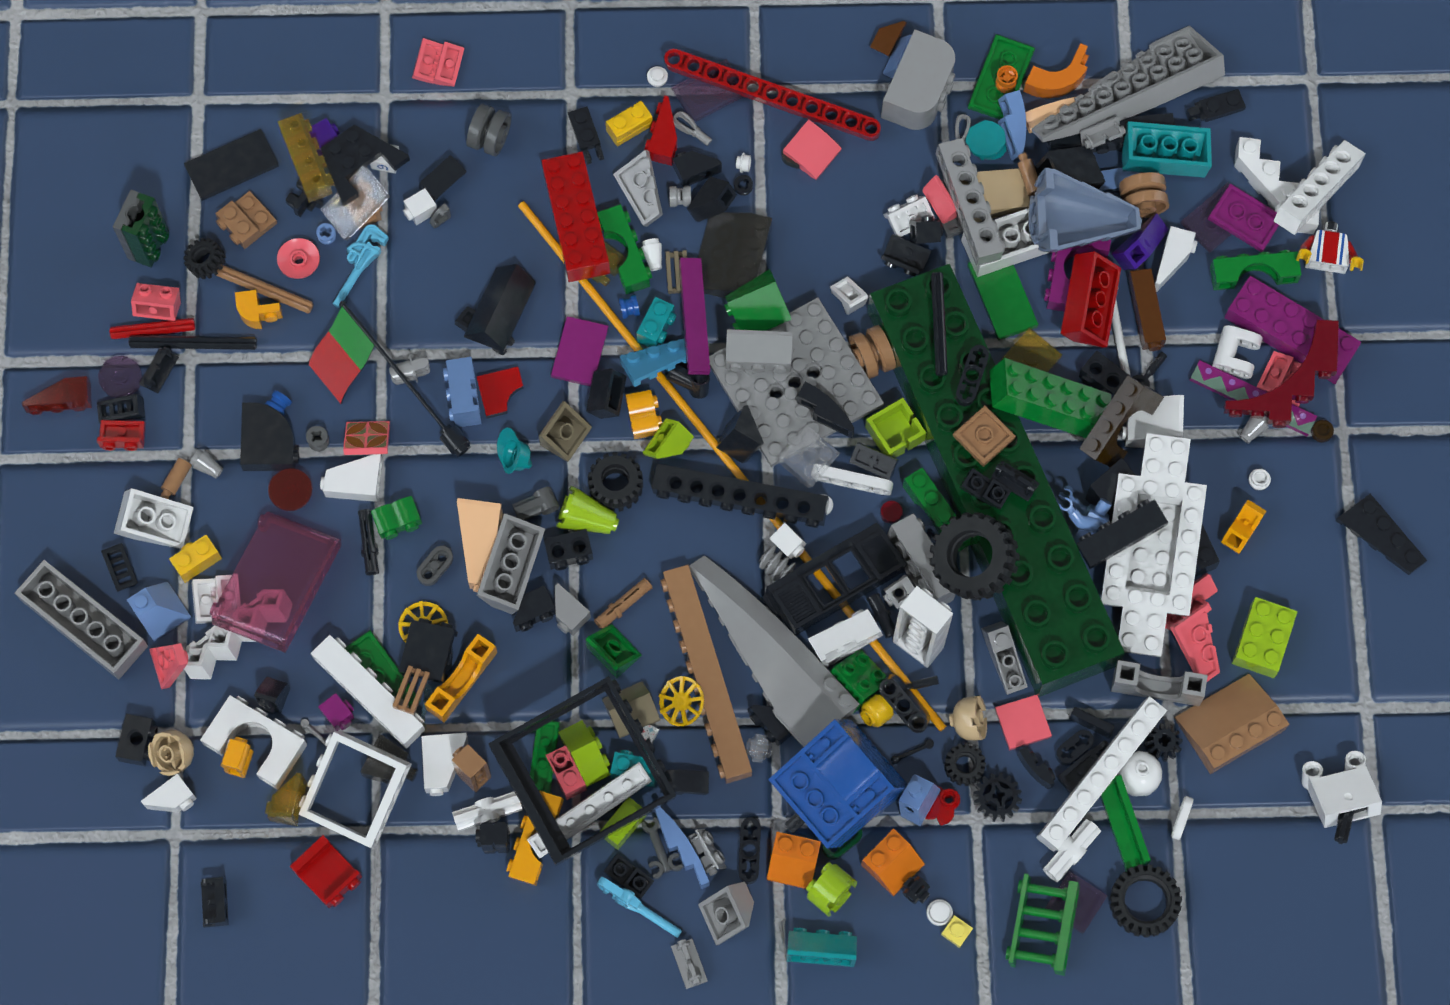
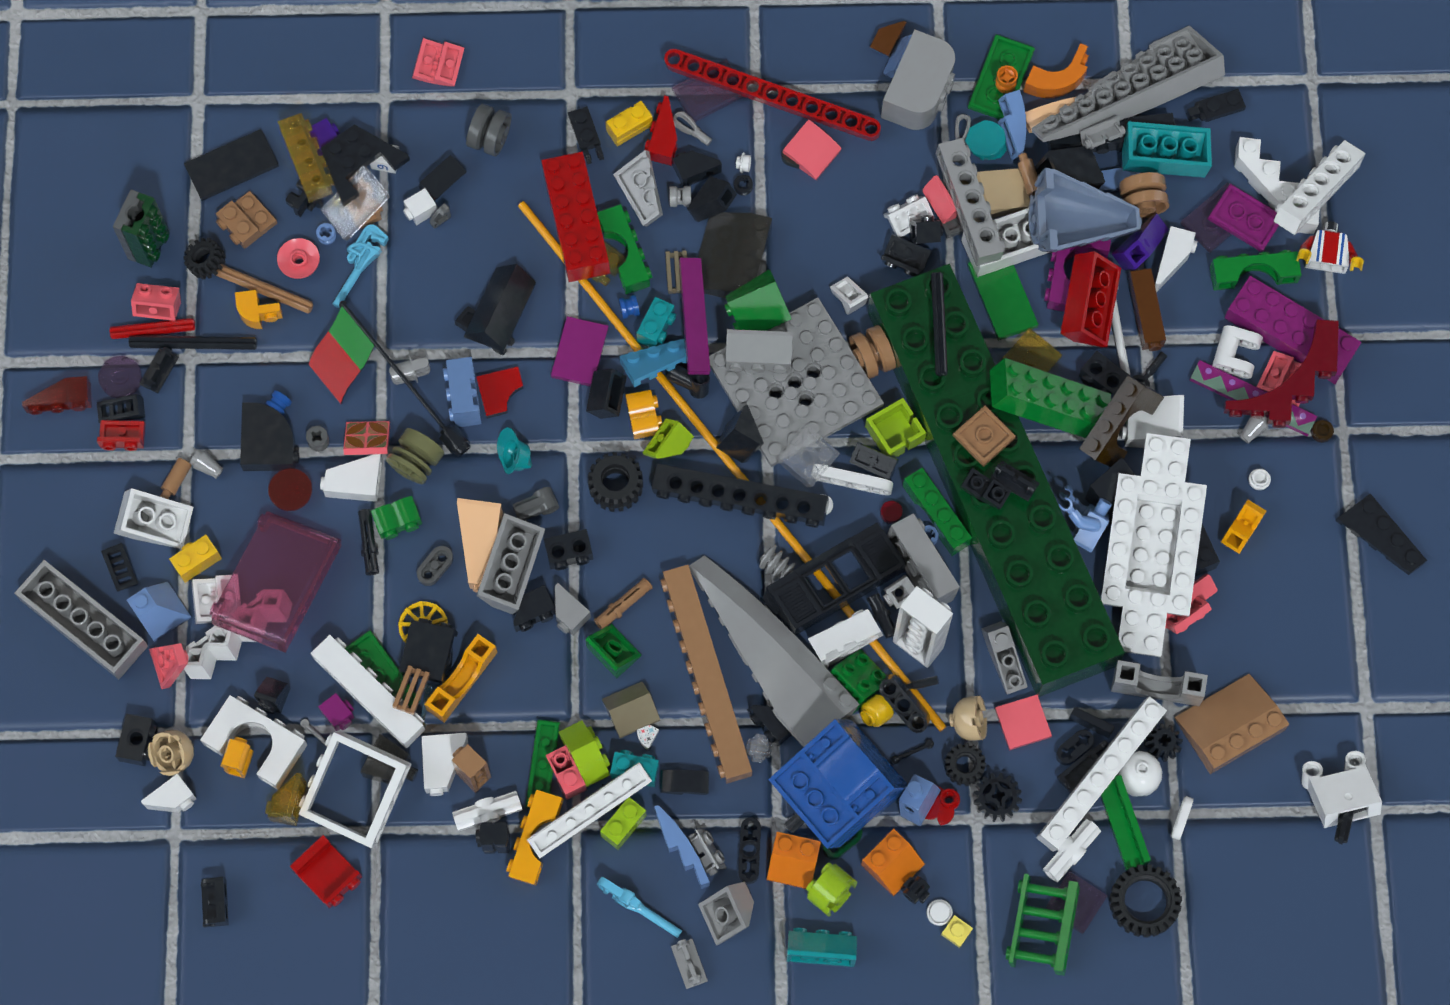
(415, 456): none -> olive wheel
(529, 794): black door -> none
(564, 432): dark tan slope -> none
(584, 512): lime cone -> none
(628, 876): black slope -> none
(653, 253): white cone -> none
(657, 76): white plate -> none
(664, 864): dark grey bar -> none
(681, 701): yellow wheel -> none
(788, 541): white brick -> none
(825, 409): black slope -> none
(950, 541): black tyre -> none
(976, 383): black beam -> none
(1040, 773): black slope -> none
(1121, 534): black brick -> none
(1195, 641): coral wing -> none
(1264, 637): lime brick -> none

